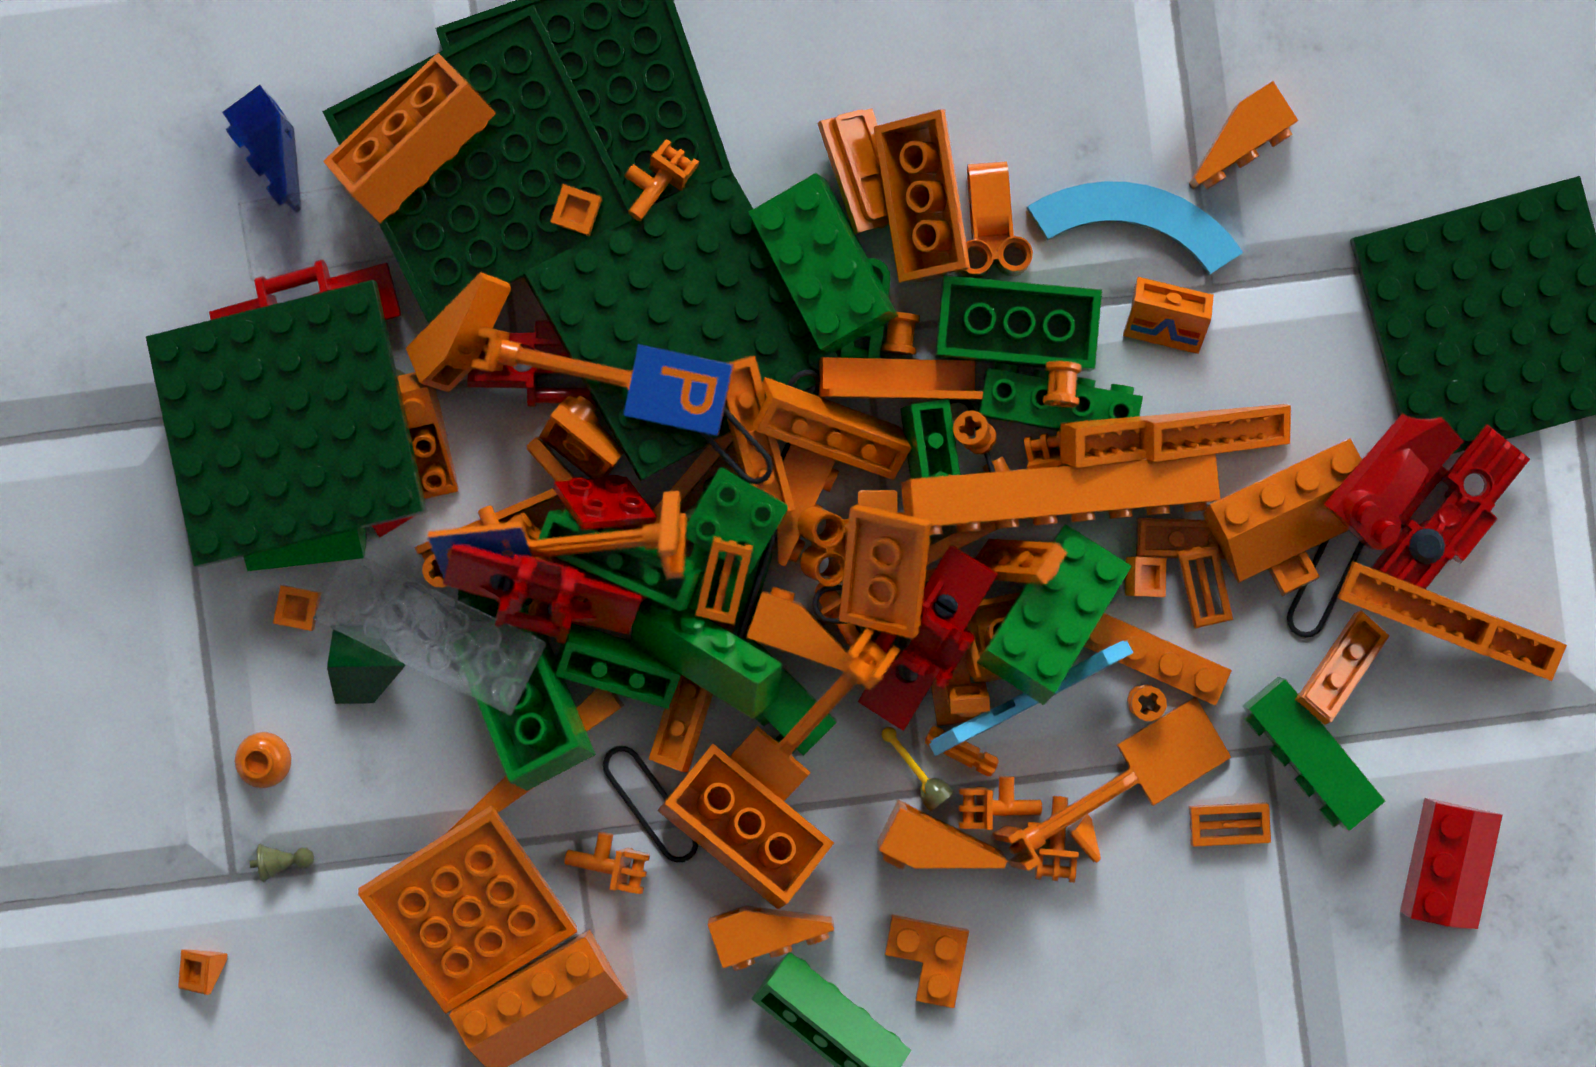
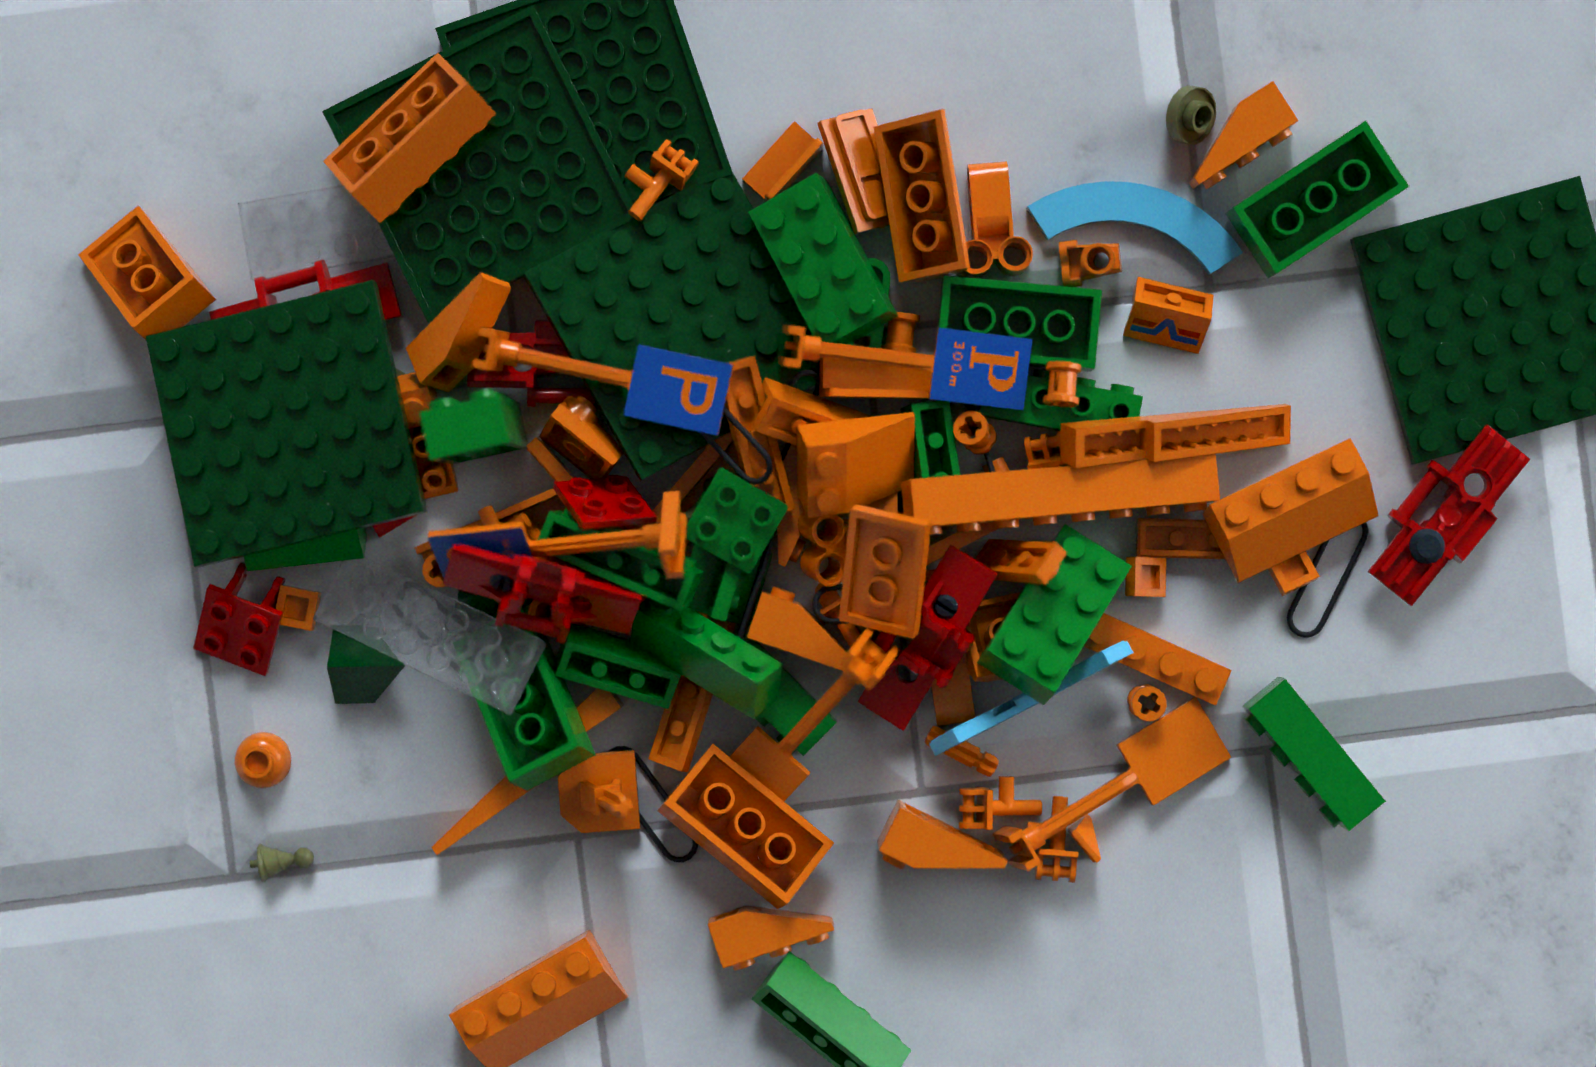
(146, 275): none -> orange slope
(200, 970): orange slope -> none
(239, 628): none -> red plate
(270, 139): clear blue slope -> none
(467, 909): orange plate -> none
(473, 428): none -> green brick
(576, 210): orange plate -> none
(601, 793): none -> orange piece
(617, 867): orange arm -> none
(731, 548): orange tile -> none
(783, 162): none -> orange panel
(853, 461): none -> orange slope
(933, 790): hinge -> none
(938, 948): orange plate -> none
(962, 368): none -> piece
(968, 699): orange plate -> none
(1079, 261): none -> orange plate
(1191, 115): none -> olive plate
(1197, 554): orange tile -> none
(1197, 825): orange tile -> none
(1317, 199): none -> green brick
(1342, 667): orange tile -> none
(1391, 478): red slope -> none
(1450, 864): red slope -> none
(1452, 621): orange slope -> none

